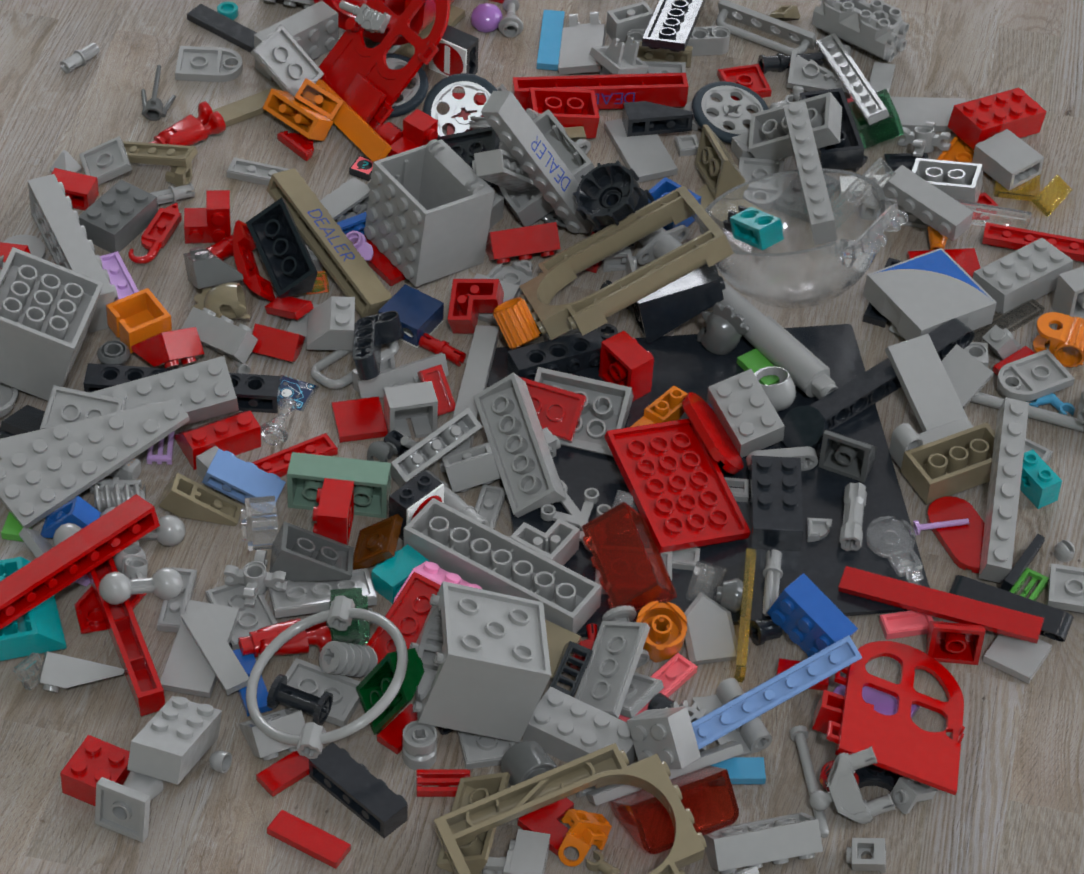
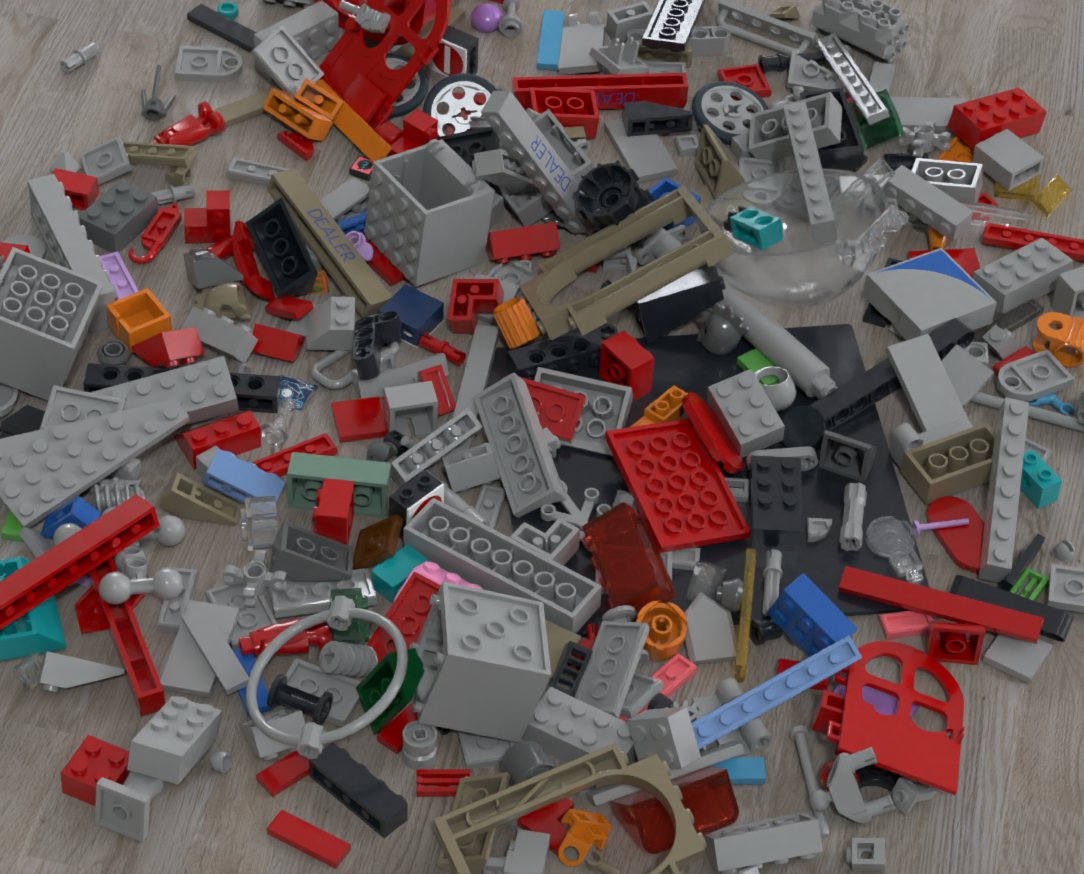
(160, 457): lavender tile -> none

